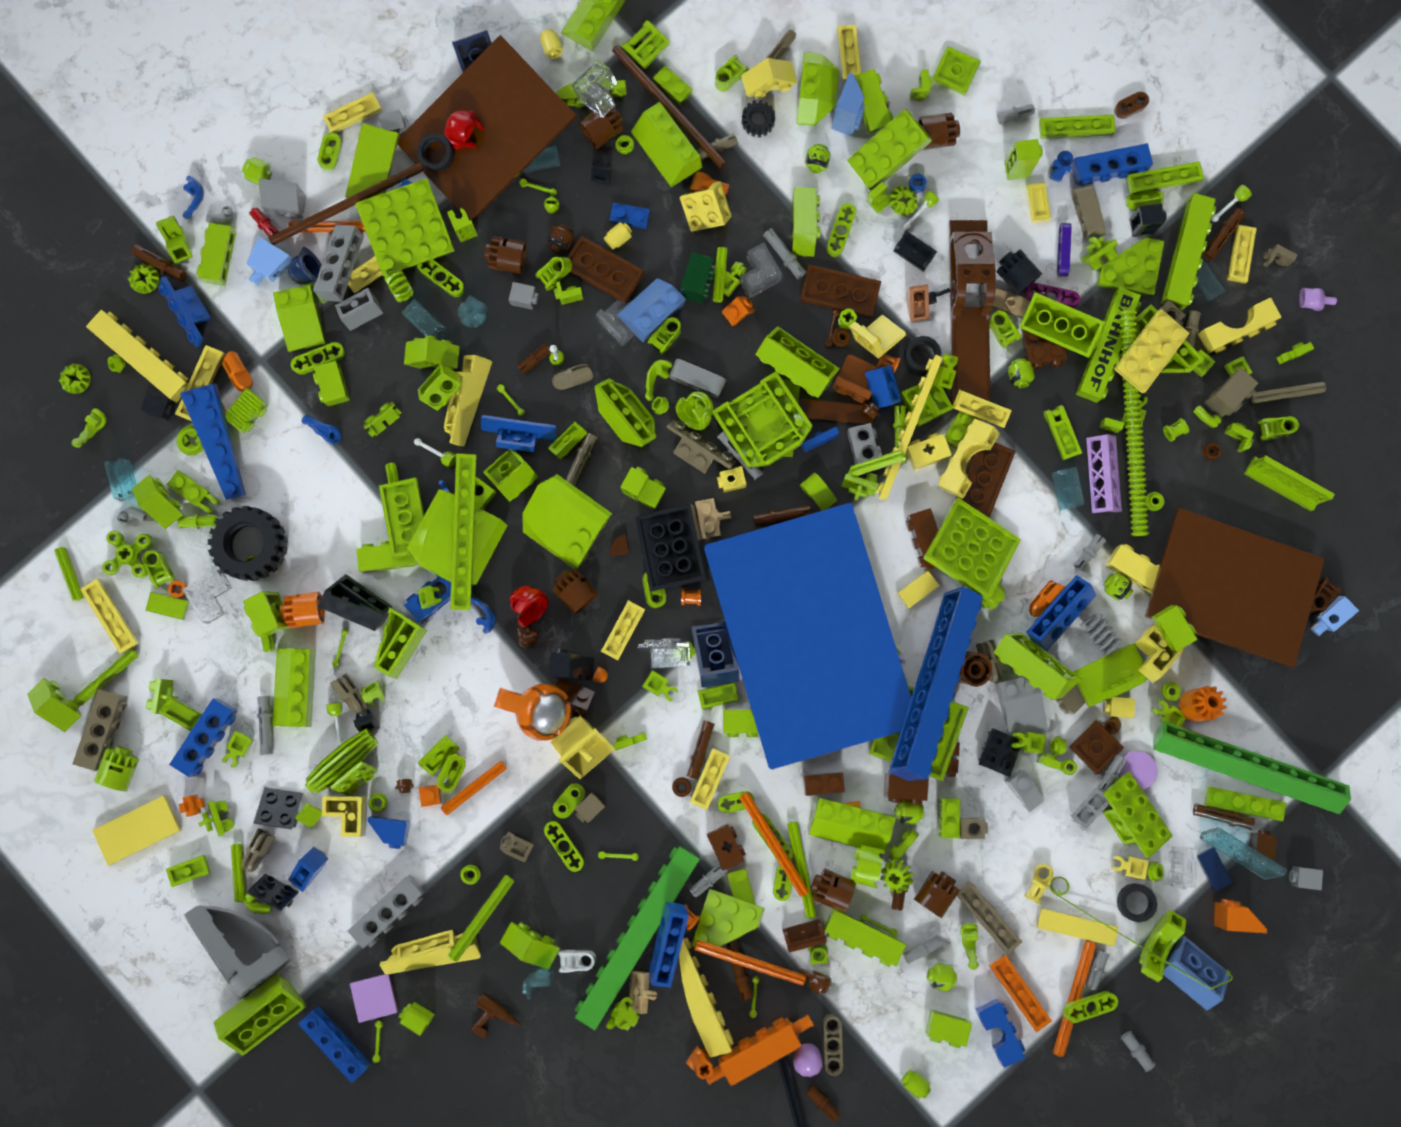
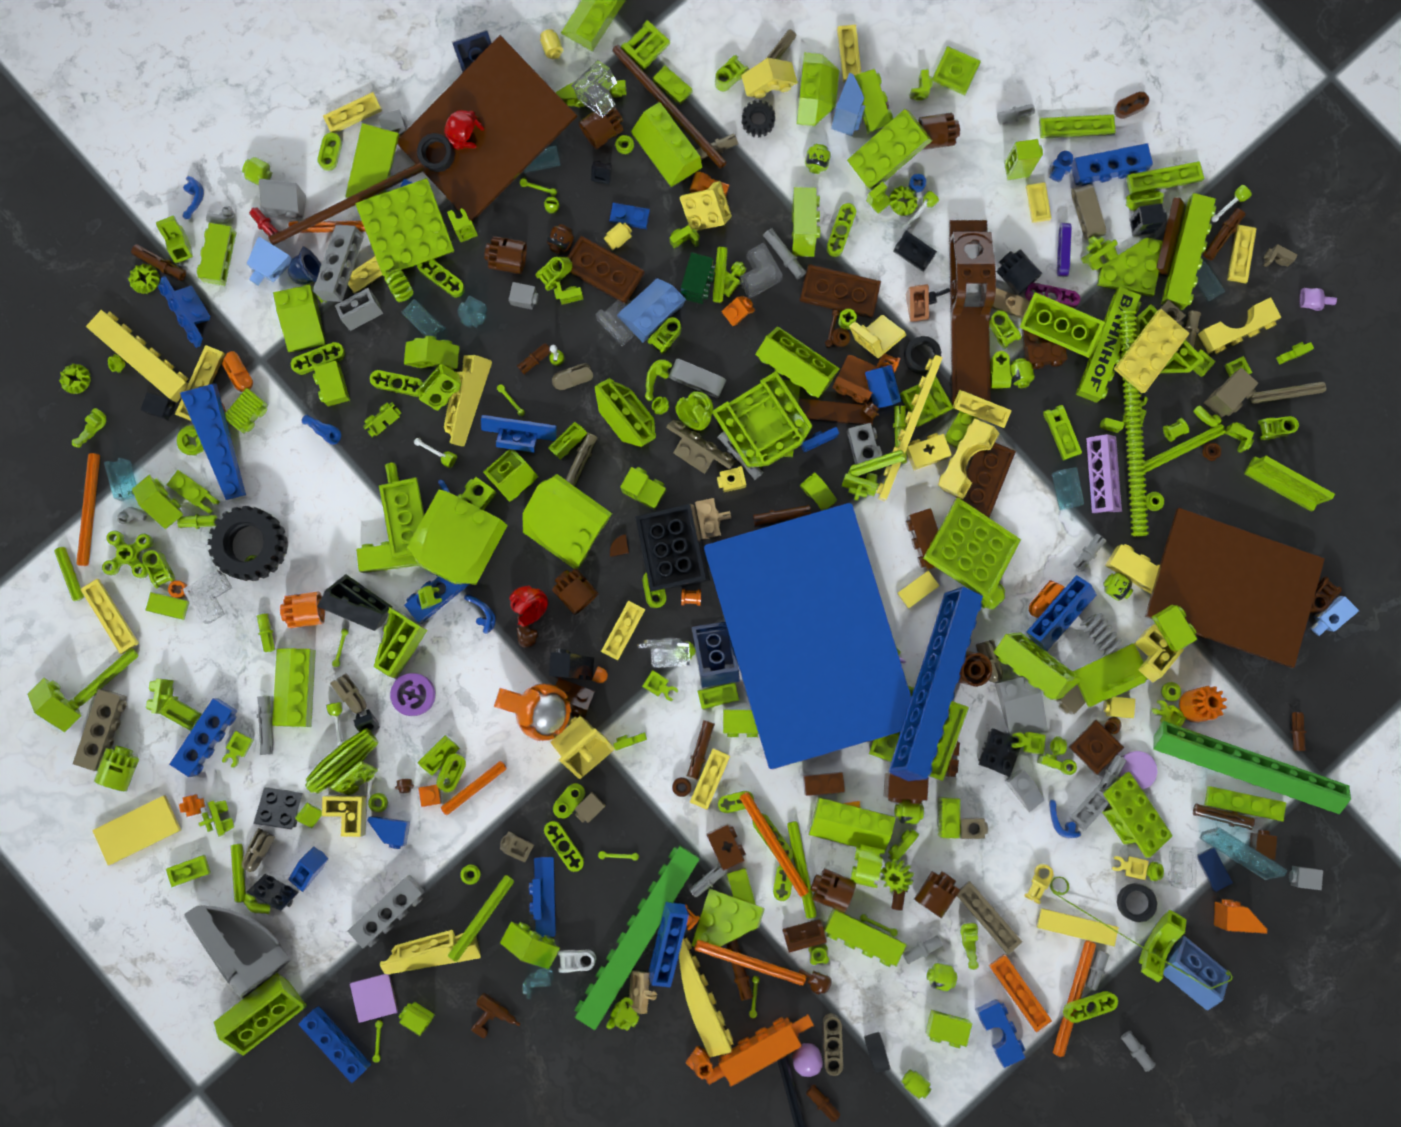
(88, 509): none -> orange axle
(265, 613): lime slope -> none
(371, 692): lime tile -> none
(383, 385): none -> lime beam
(408, 709): none -> medium lavender wheel
(463, 532): lime plate -> none
(543, 896): none -> blue bracket
(681, 235): none -> lime bracket
(877, 1052): none -> black tyre
(946, 374): lime plate -> none
(1000, 374): none -> lime piece
(1070, 827): none -> blue piece
(1171, 236): none -> reddish brown tile
(1184, 447): none -> lime axle
(1298, 731): none -> reddish brown axle

